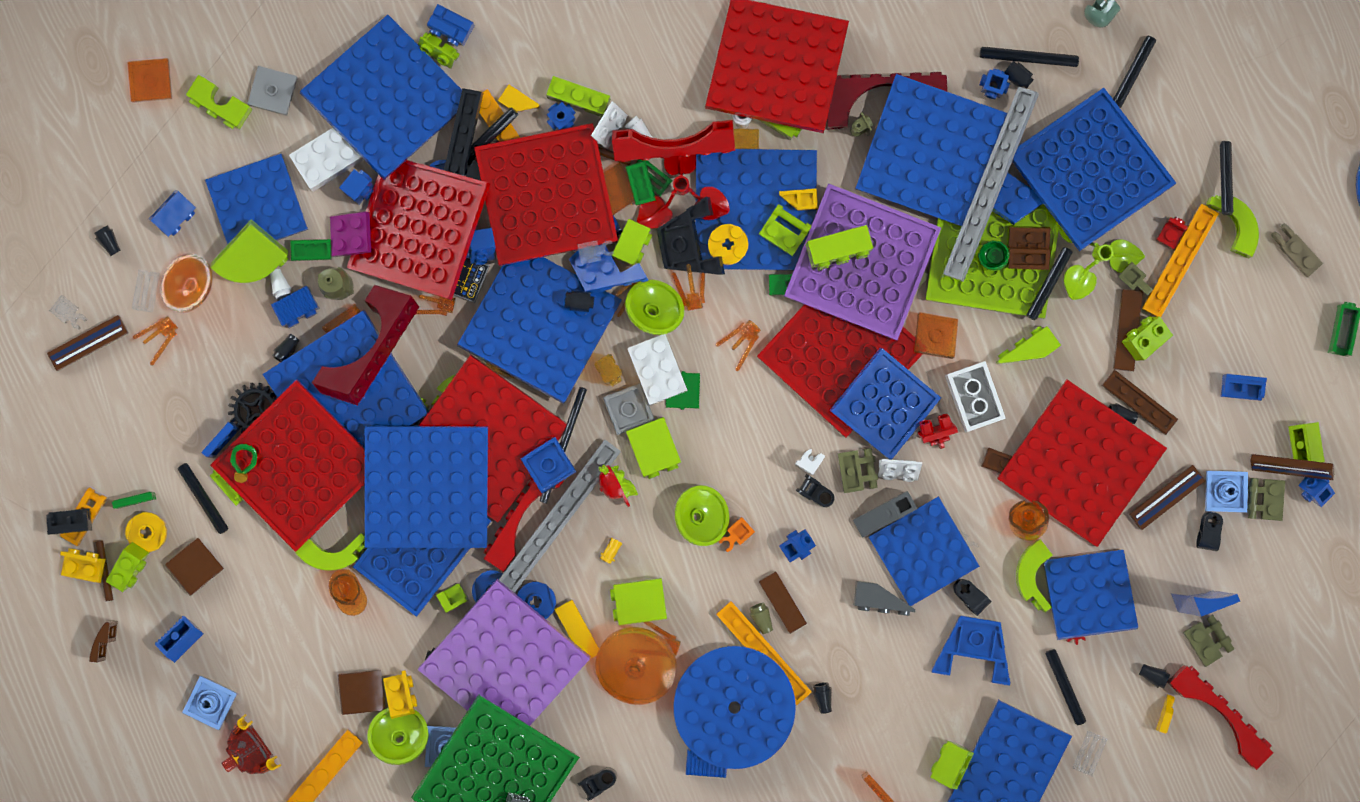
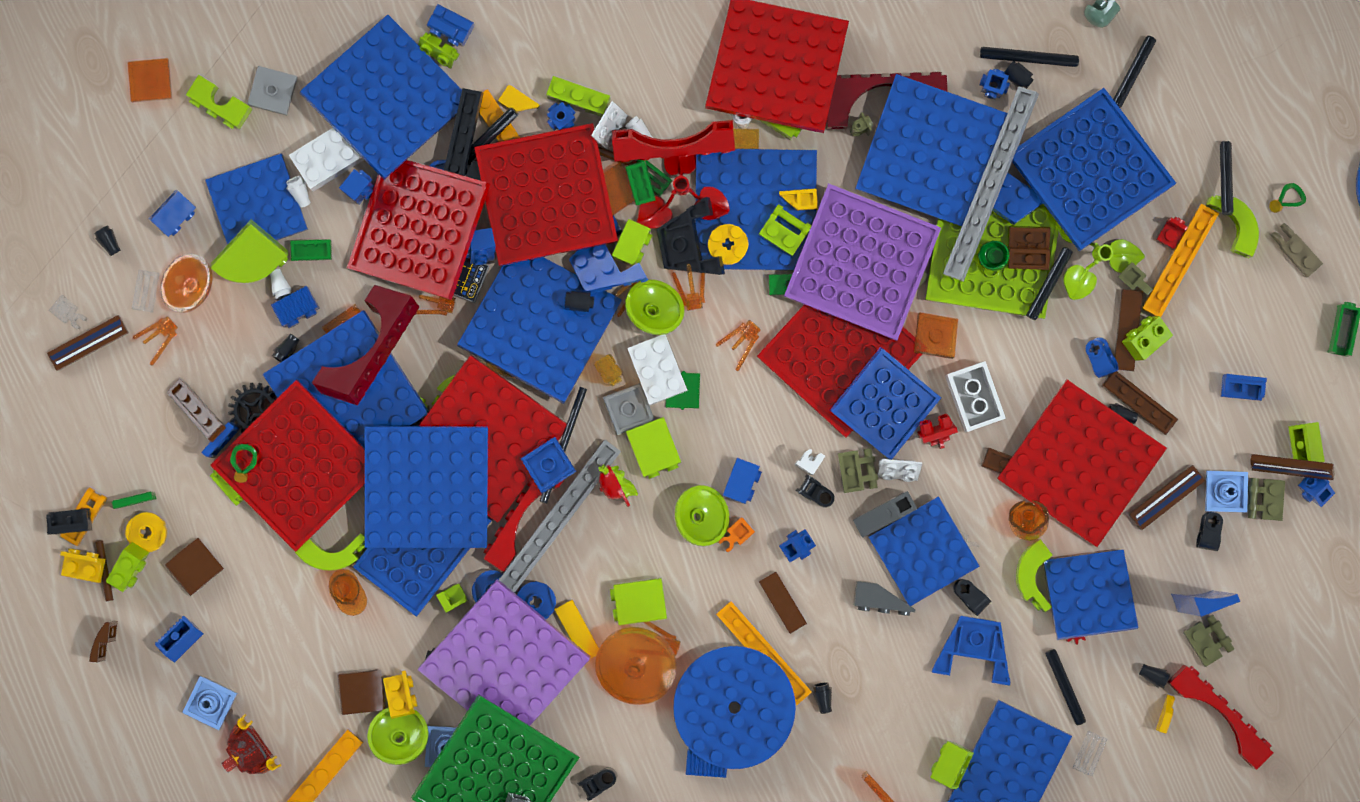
(196, 410): none -> tile
(203, 498): black axle -> none
(298, 190): none -> white cone
(335, 283): olive helmet -> none
(350, 234): magenta plate -> none
(591, 252): clear plate -> none
(611, 551): yellow pin -> none
(741, 481): none -> blue brick
(761, 617): olive cone -> none
(839, 247): lime brick -> none
(1036, 347): lime slope -> none
(1101, 359): none -> blue piece
(1277, 205): none -> green piece

